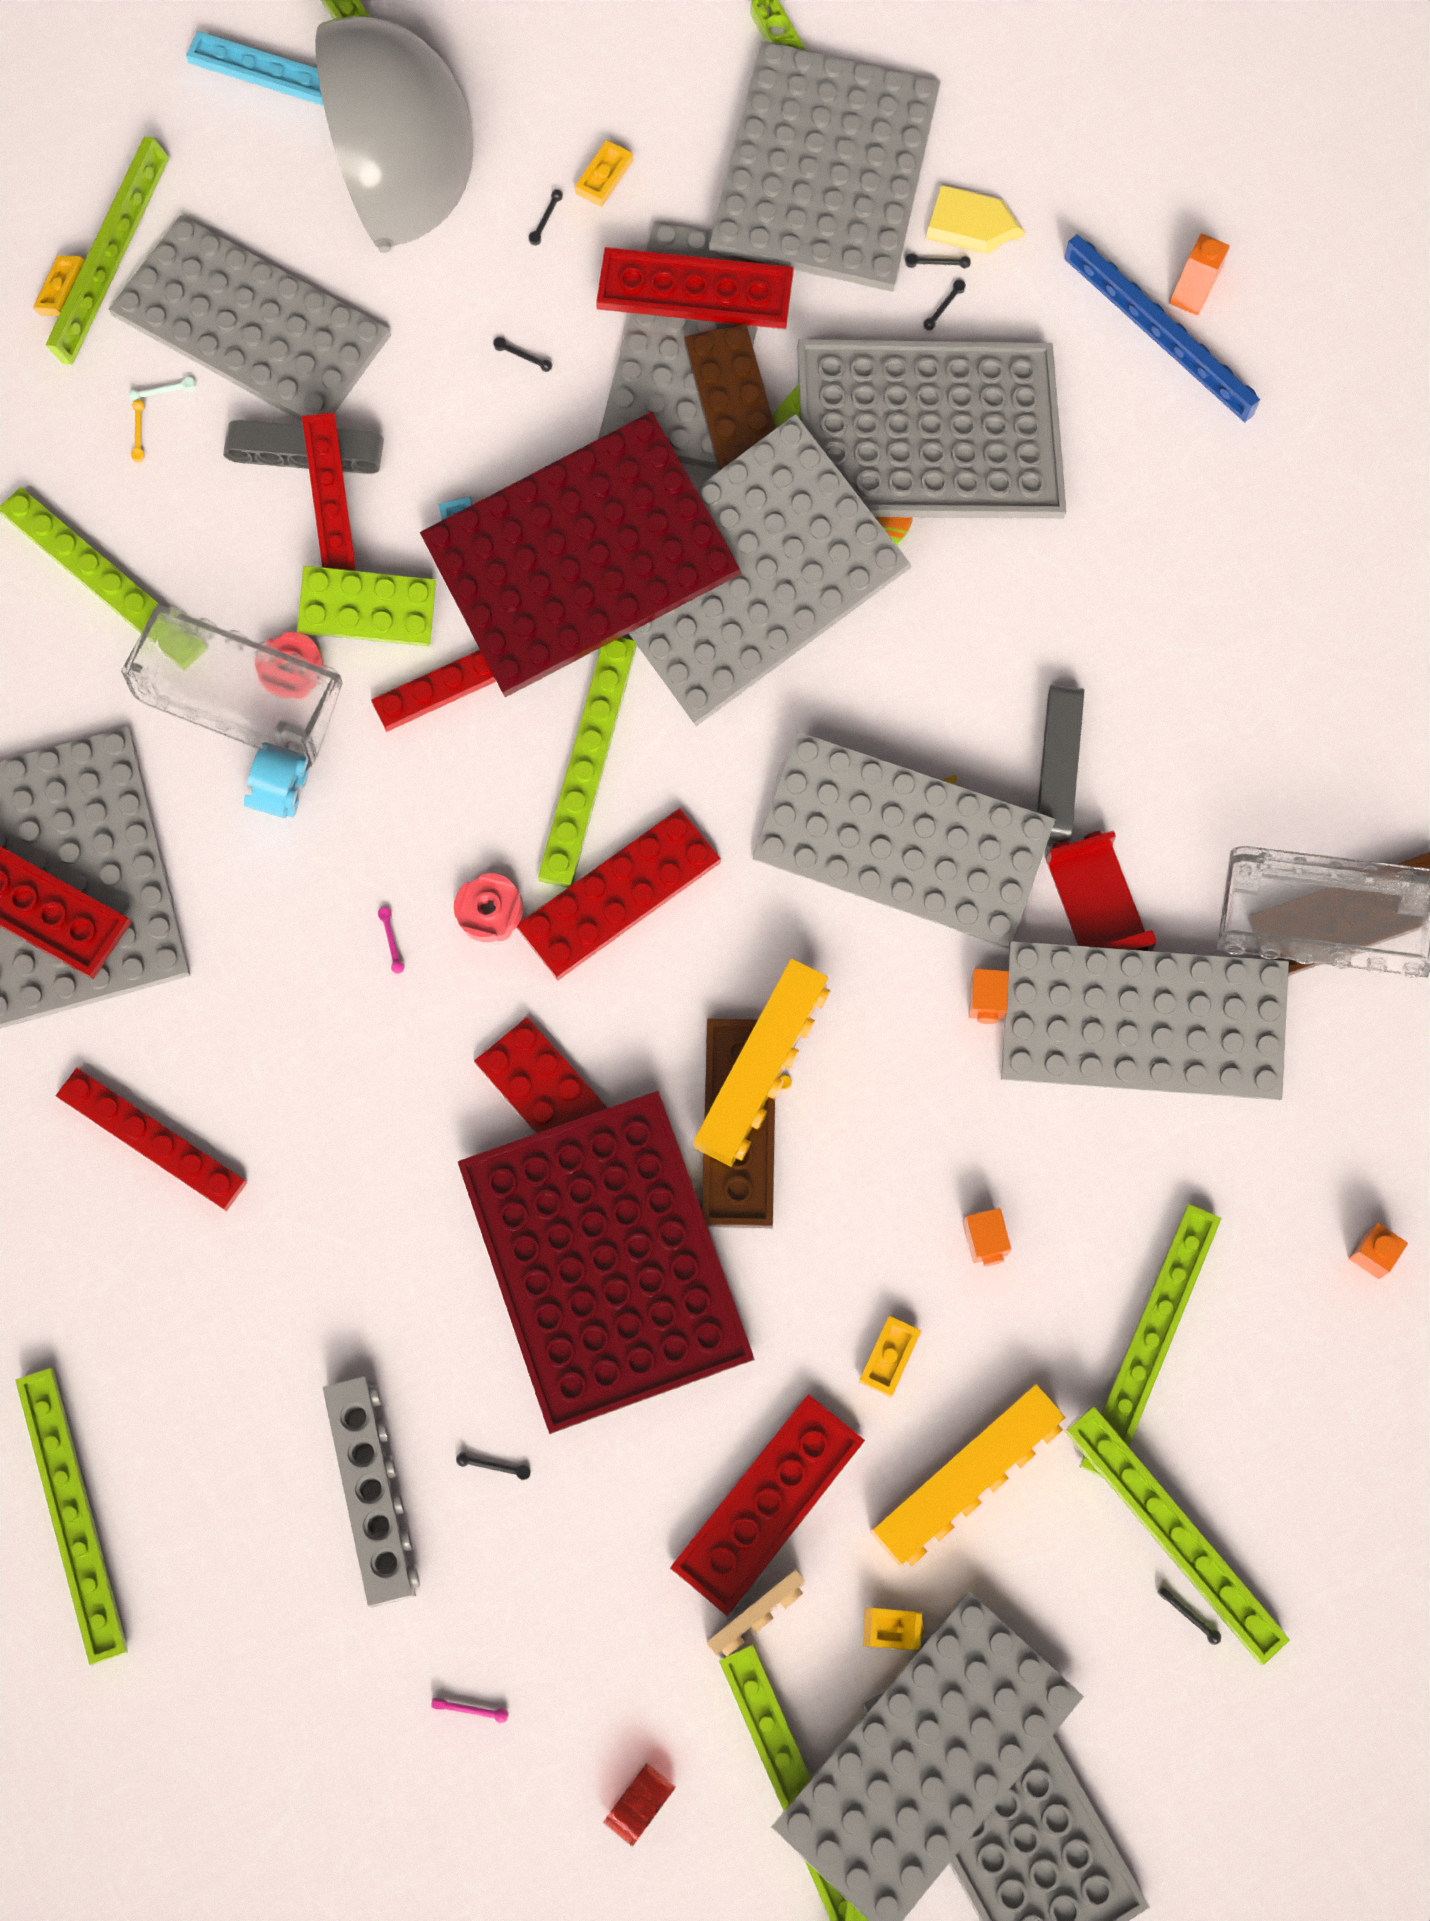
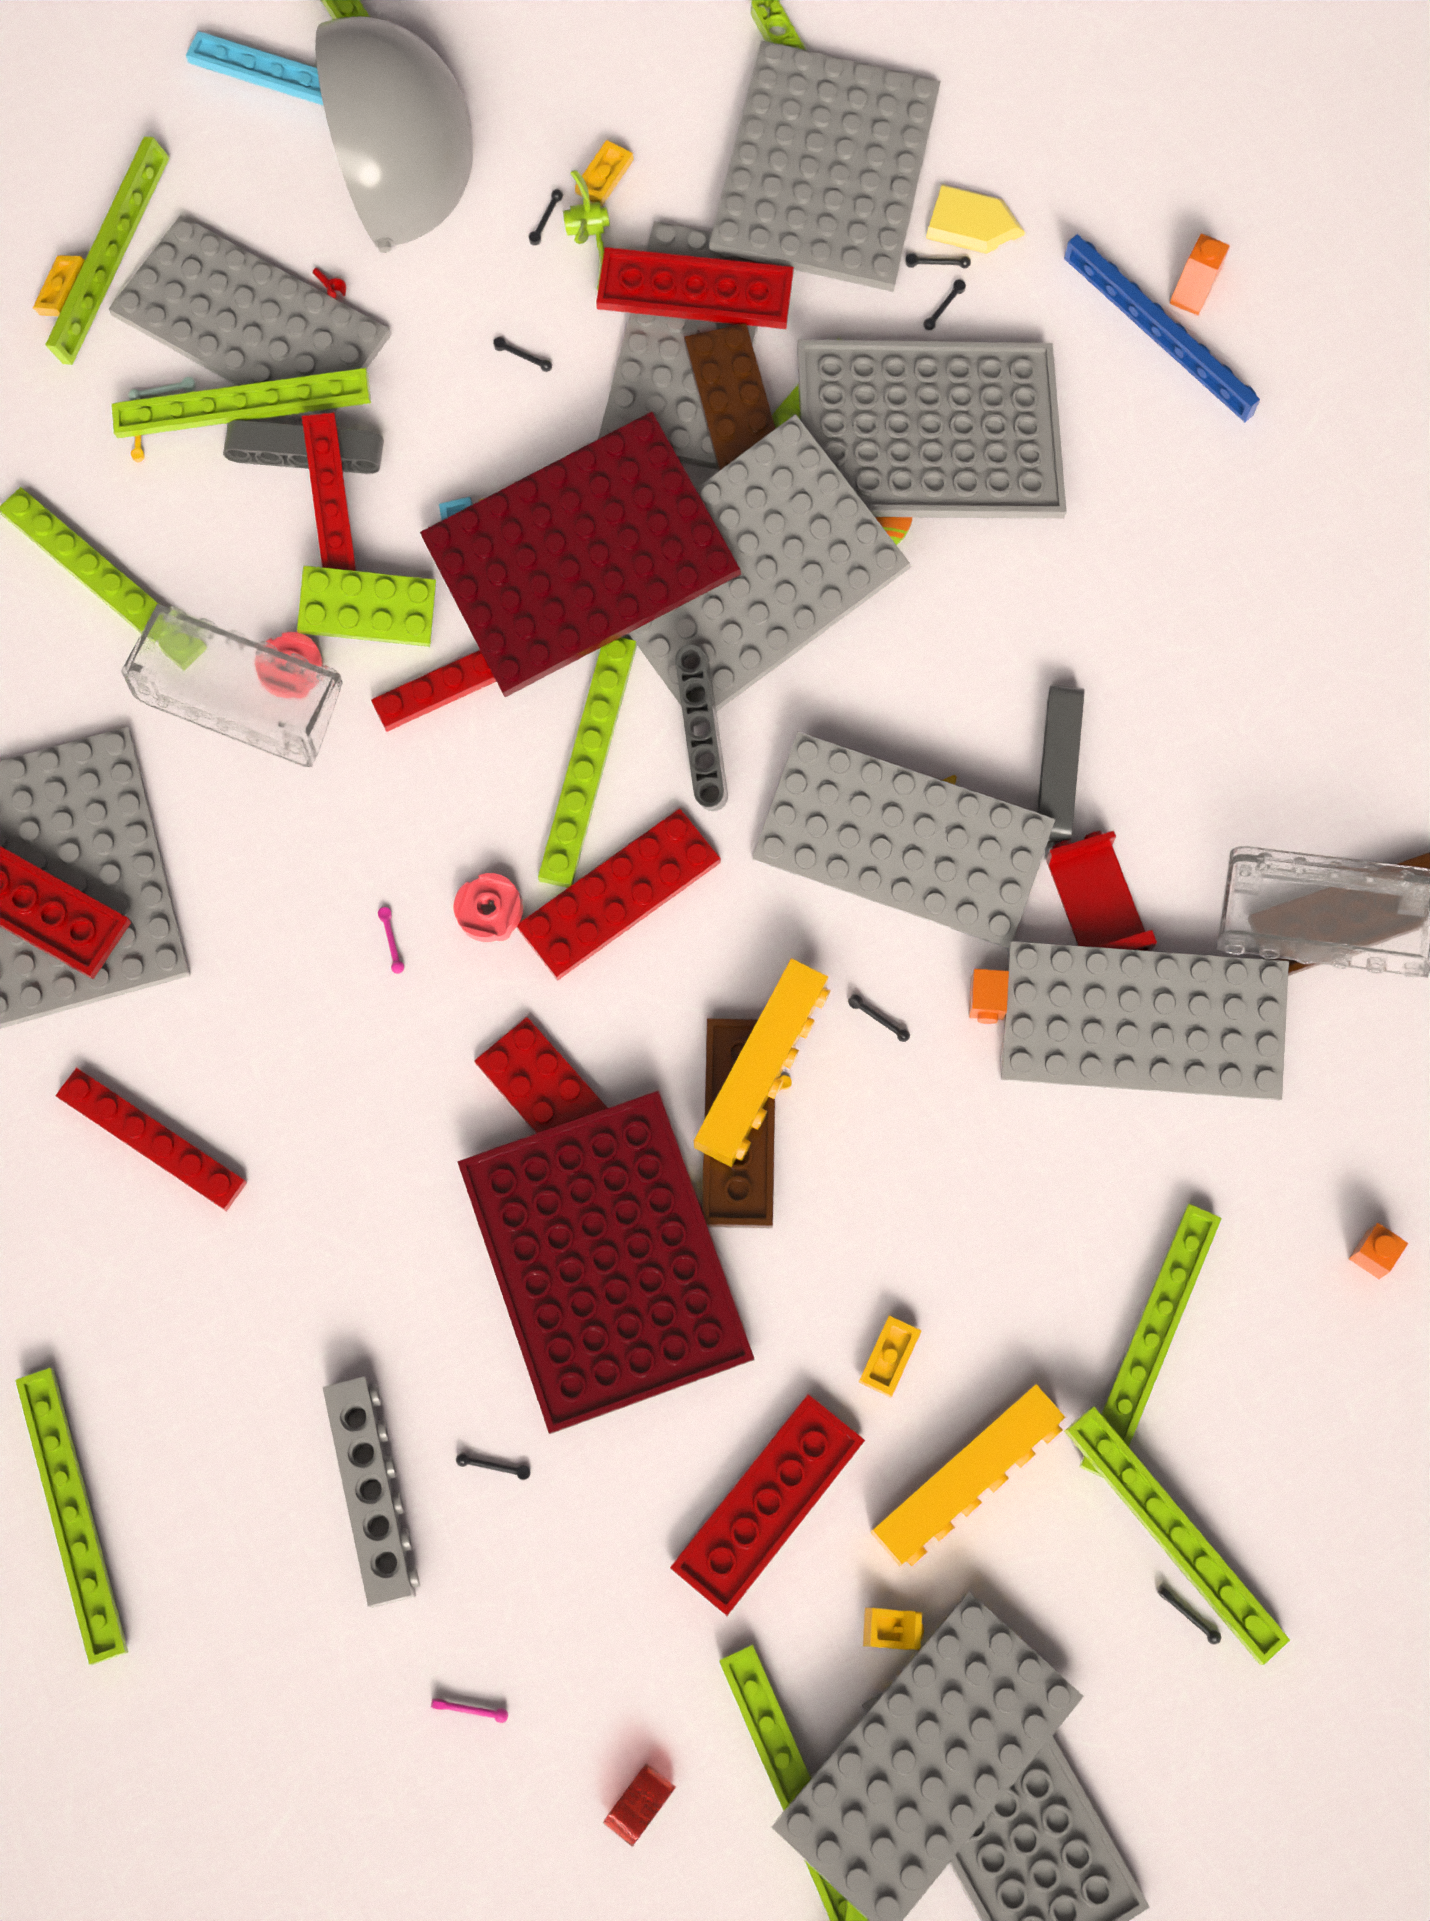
(241, 403): none -> lime plate
(275, 780): medium azure brick -> none
(331, 284): none -> red hand
(586, 219): none -> lime plant
(692, 714): none -> dark grey beam
(757, 1615): tan plate -> none
(856, 1002): none -> black hinge
(987, 1237): orange brick -> none

